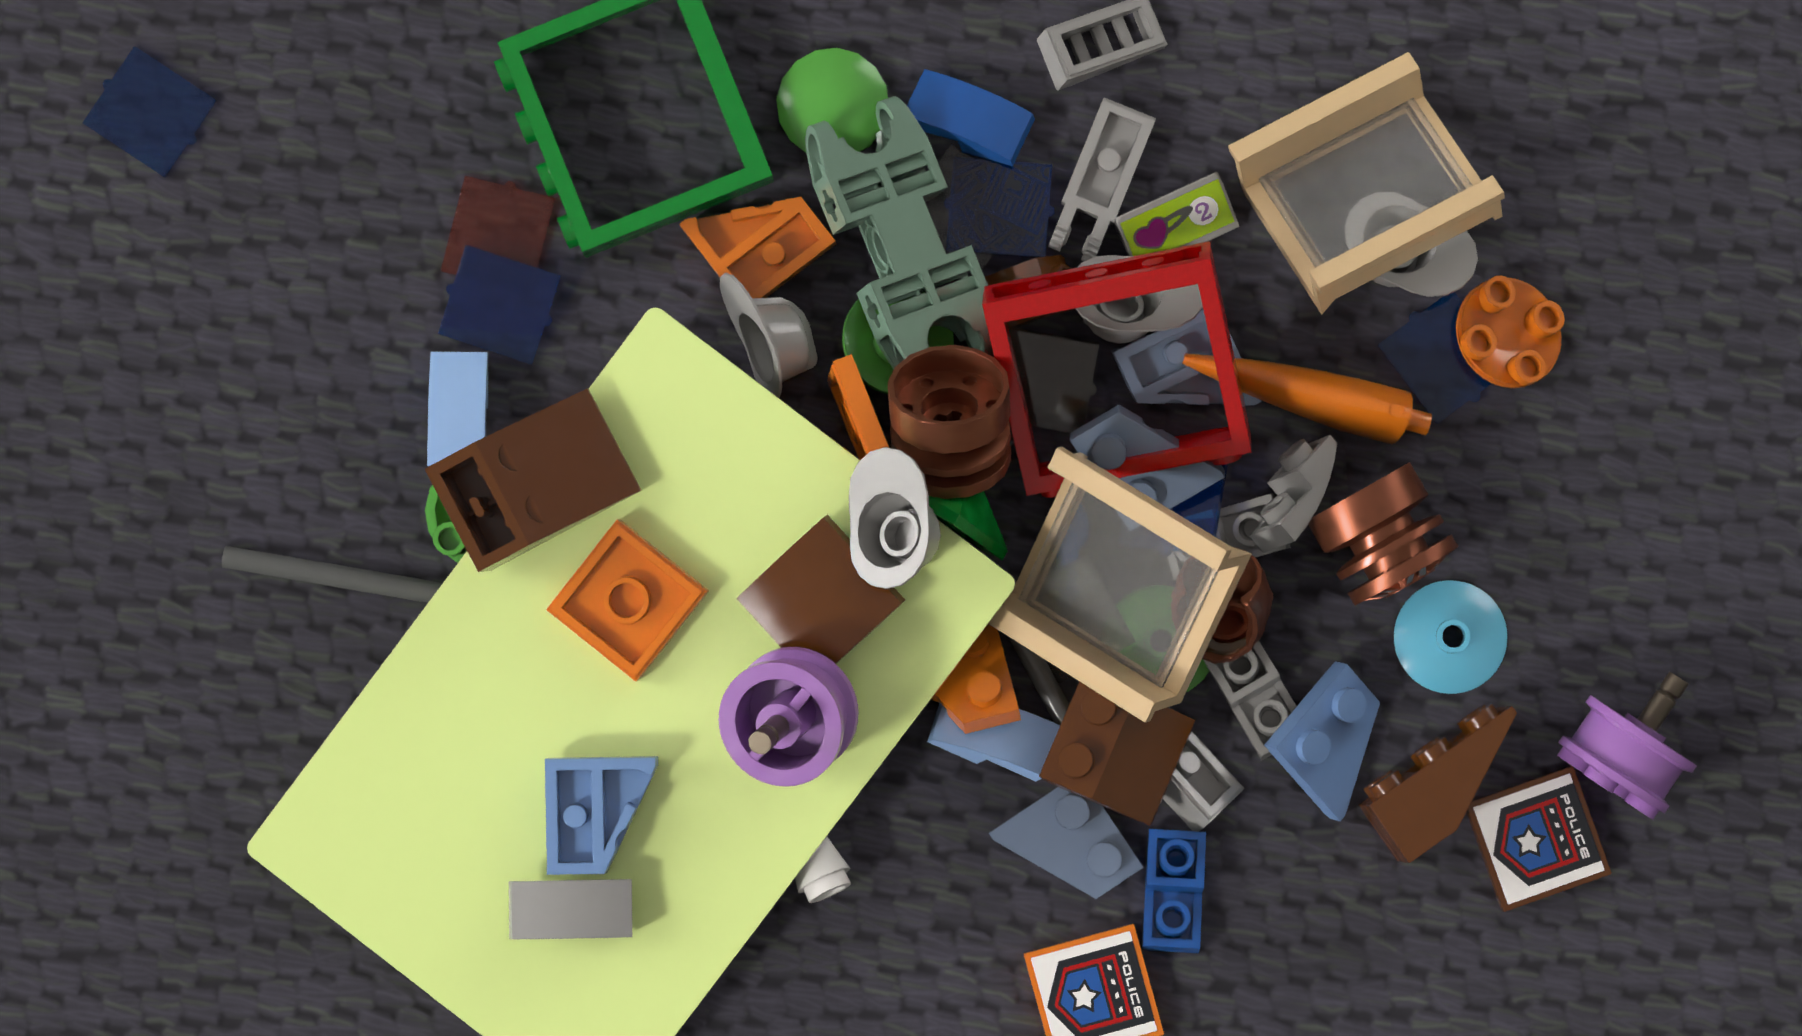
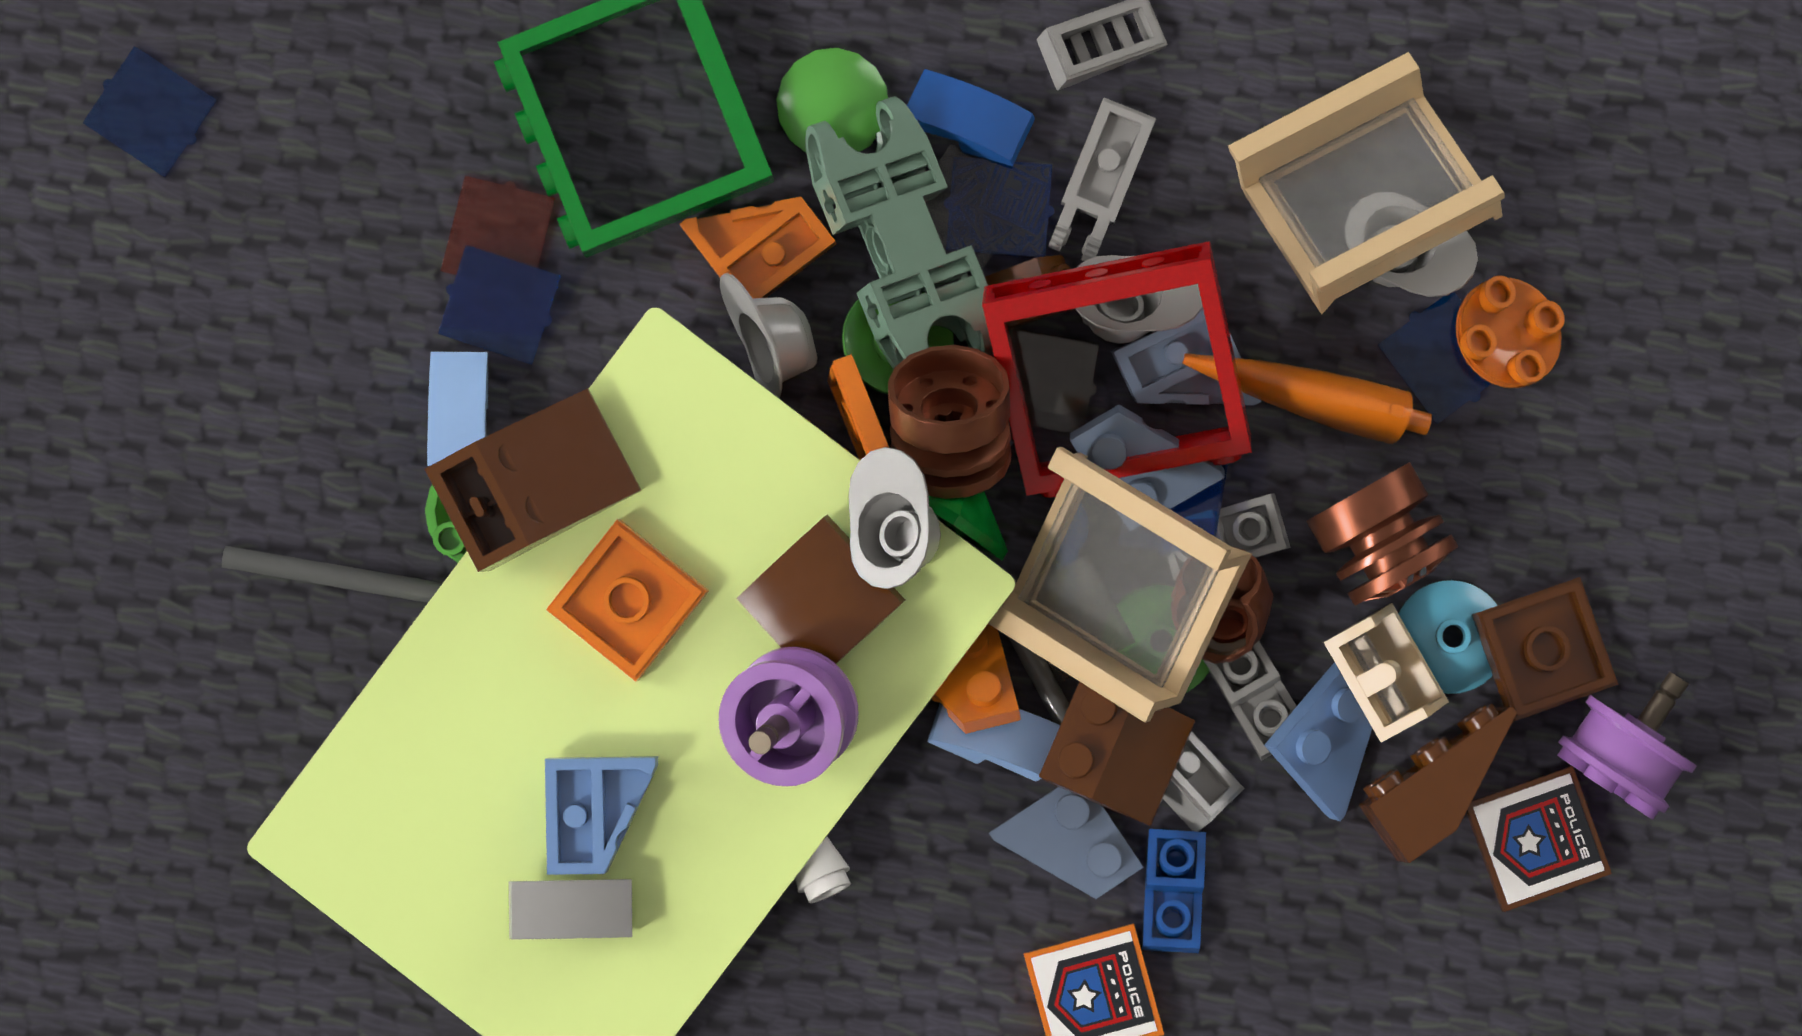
(1178, 218): slope -> none
(1299, 489): light grey slope -> none
(1386, 672): none -> tan window
(1545, 649): none -> reddish brown tile

